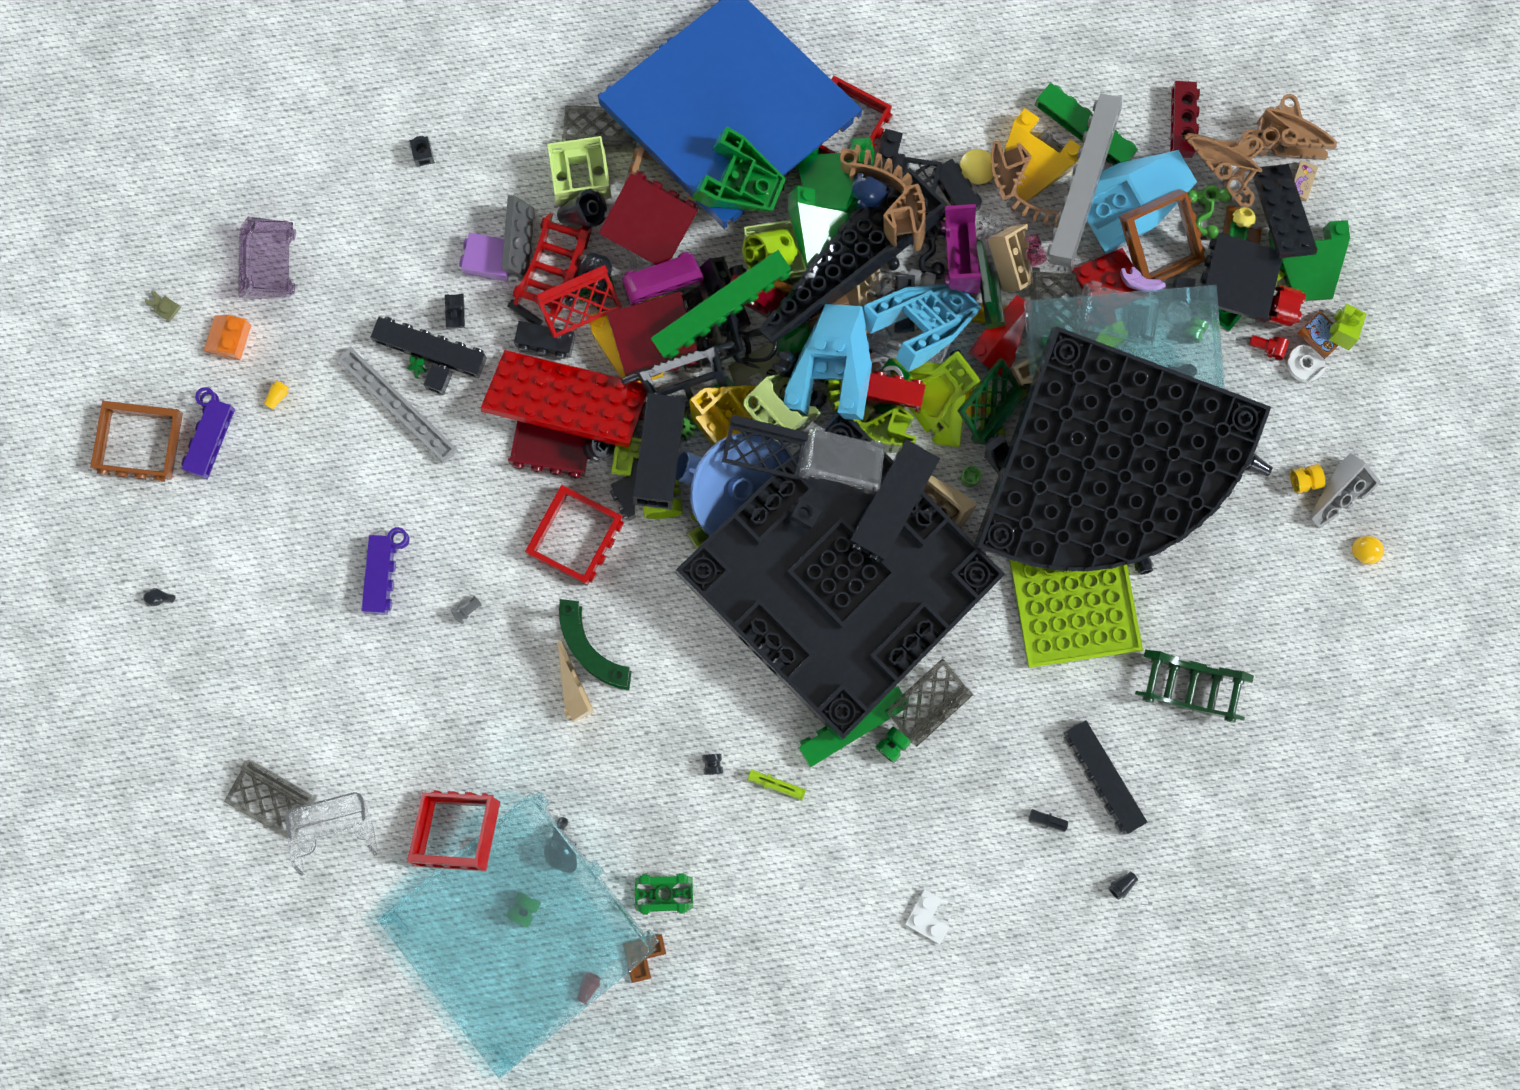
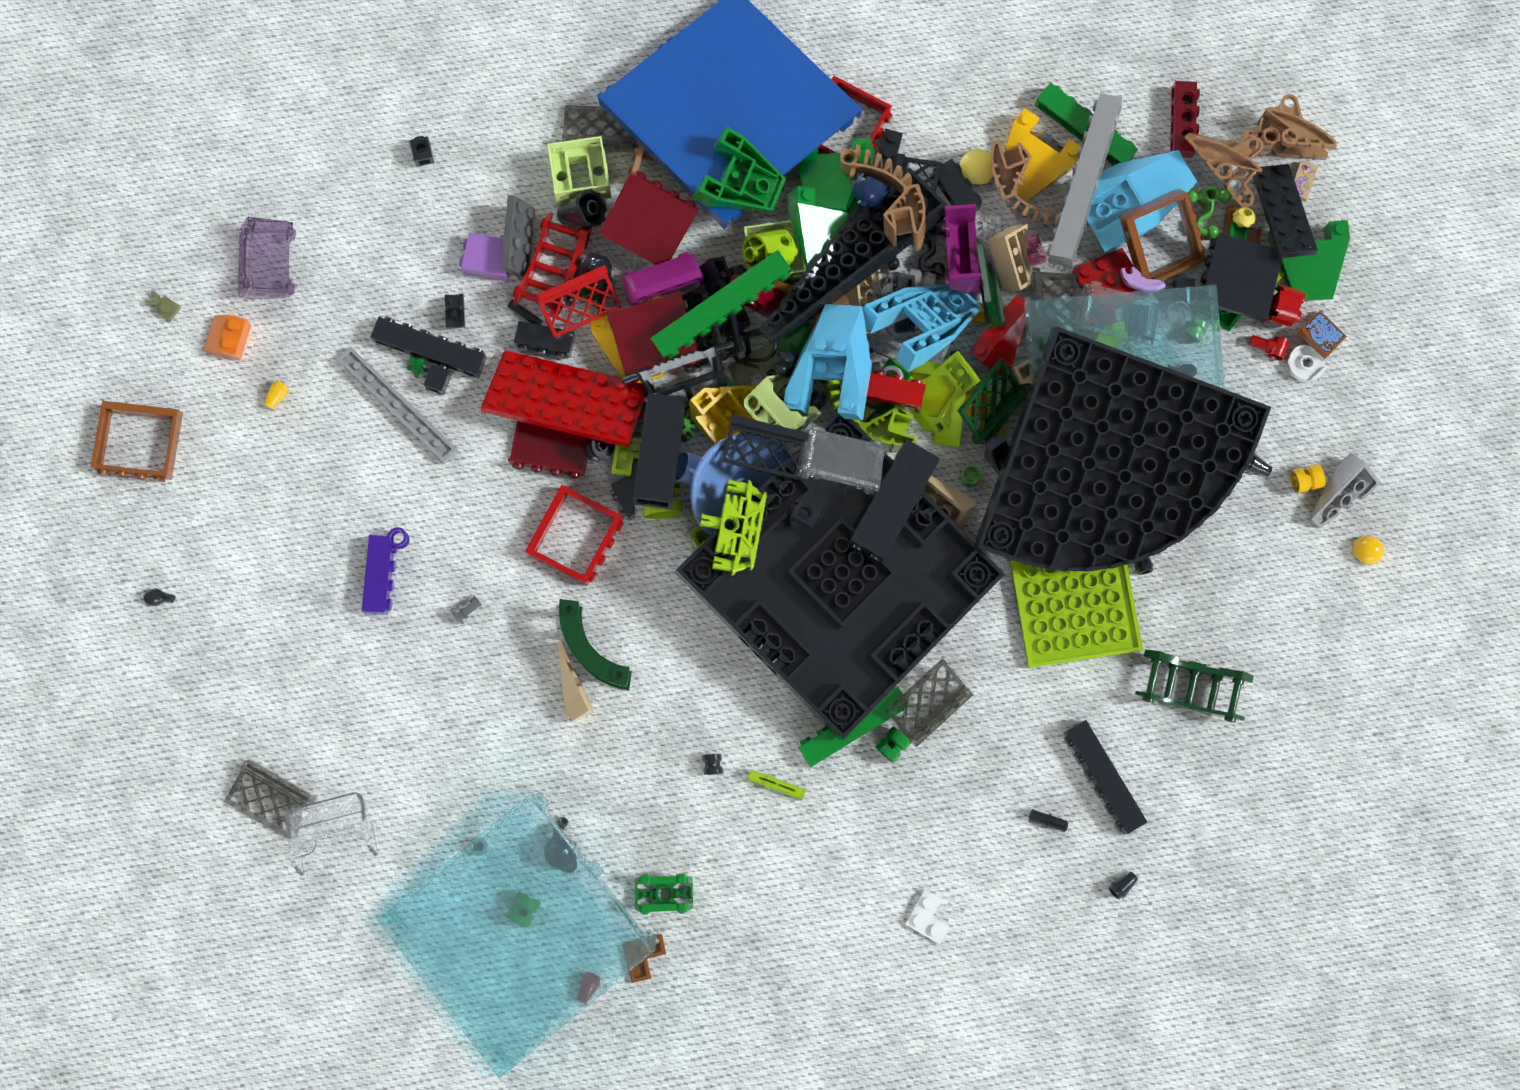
(208, 435): dark purple hinge -> none
(423, 824): red window -> none
(749, 531): none -> lime piece
(1347, 326): lime brick -> none

